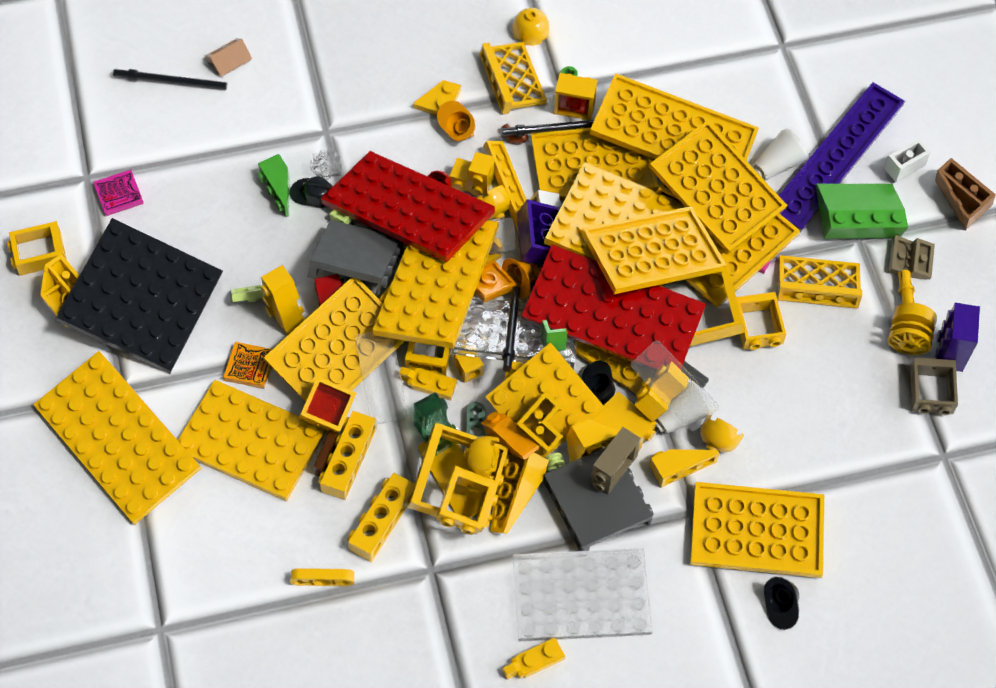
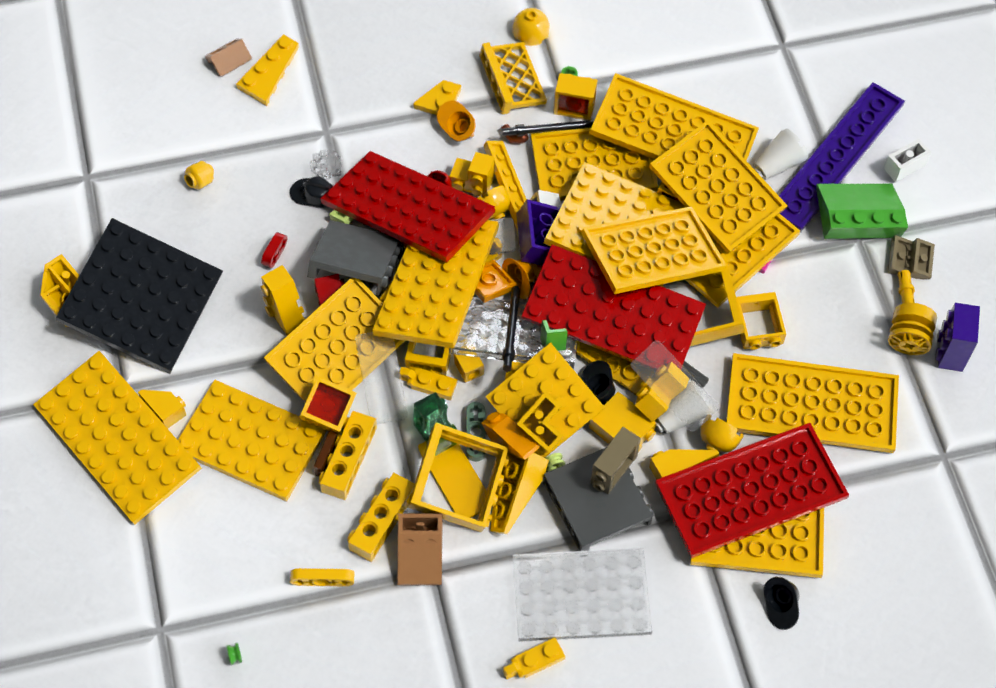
(33, 233): yellow window -> none
(118, 192): dark pink tile -> none
(133, 74): black bar -> none
(164, 405): none -> yellow slope
(199, 175): none -> yellow head
(234, 653): none -> bright green bush
(247, 365): light orange tile -> none
(250, 293): yellowish green plate -> none
(265, 74): none -> yellow wing
(274, 250): none -> red beam
(276, 176): bright green slope -> none
(420, 549): none -> medium nougat slope
(471, 481): yellow window -> none
(482, 456): yellow cylinder -> none
(588, 438): yellow slope -> none
(751, 490): none -> red plate
(818, 292): yellow fence -> none
(840, 403): none -> yellow plate
(934, 367): dark tan window -> none
(964, 192): medium nougat wedge -> none

